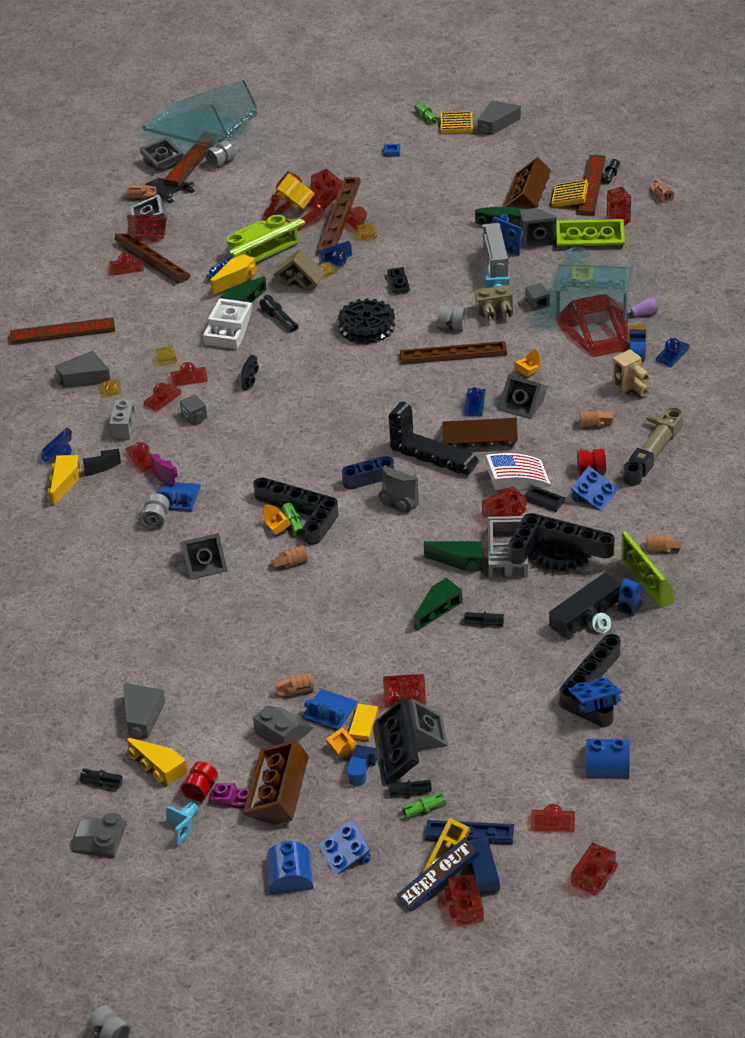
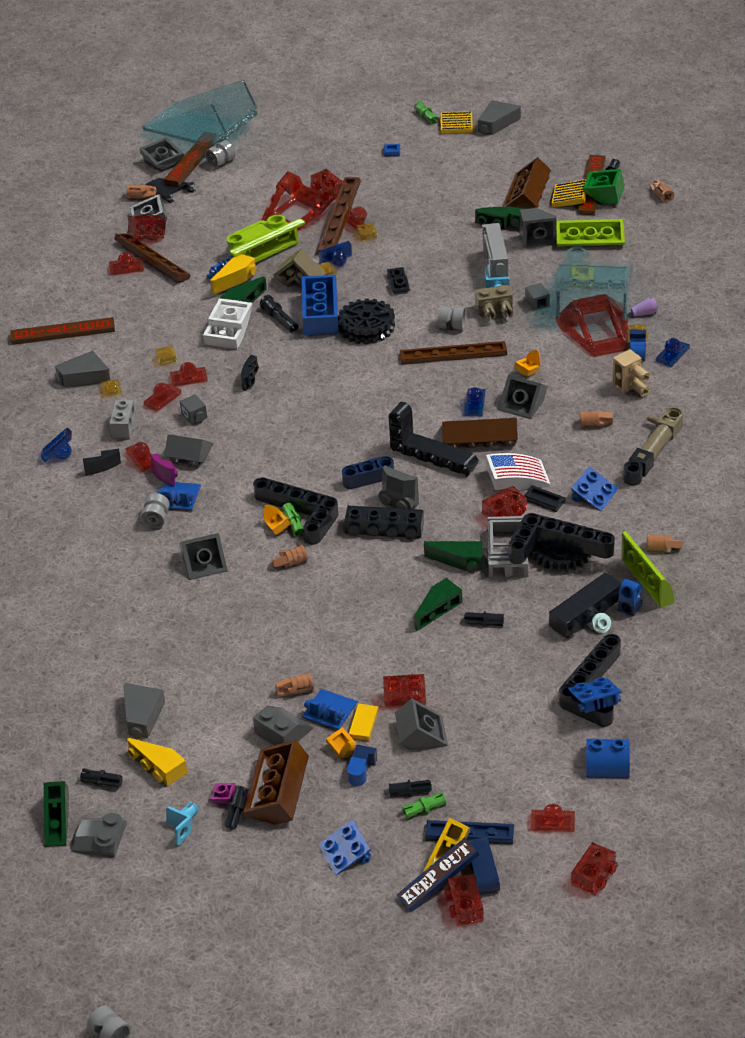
(56, 813): none -> dark green slope
(65, 475): yellow slope -> none
(187, 449): none -> dark grey slope
(199, 781): red wheel -> none
(236, 807): none -> black axle
(289, 867): blue brick -> none
(294, 192): yellow brick -> none
(319, 305): none -> blue brick
(384, 521): none -> black brick
(396, 741): black tile -> none
(510, 233): blue hinge -> none
(594, 459): red wheel -> none
(605, 186): none -> green slope
(619, 205): clear red brick -> none

